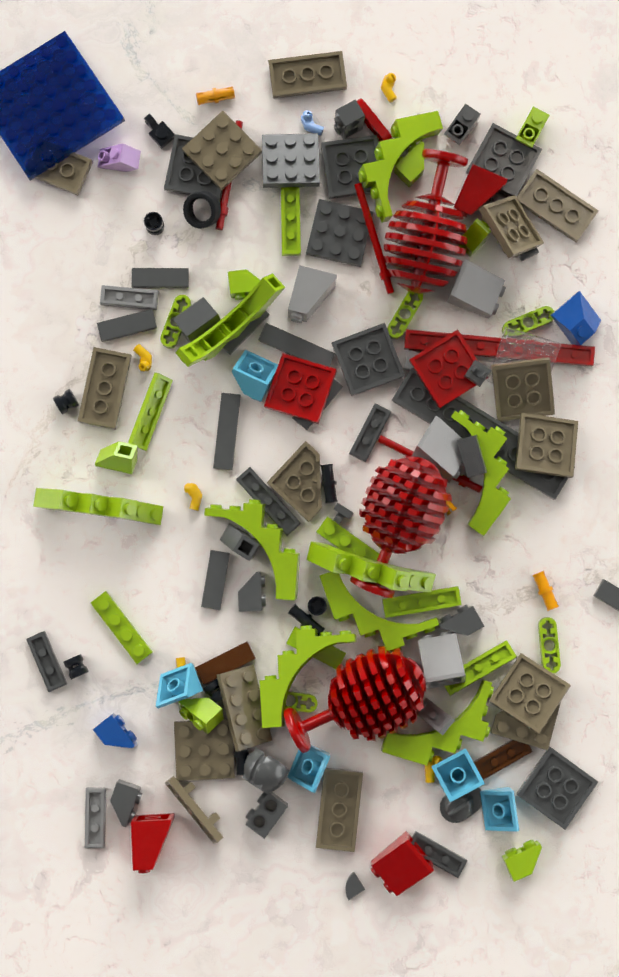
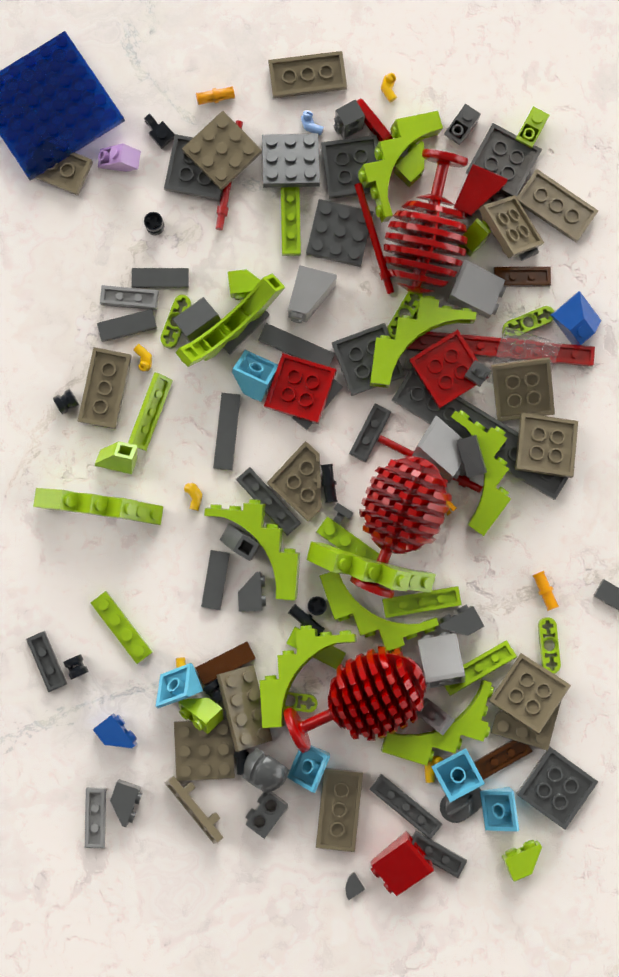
(148, 839): red slope -> none
(190, 216): black tyre -> none
(405, 806): none -> dark grey tile
(408, 330): none -> lime arch
(524, 276): none -> reddish brown tile

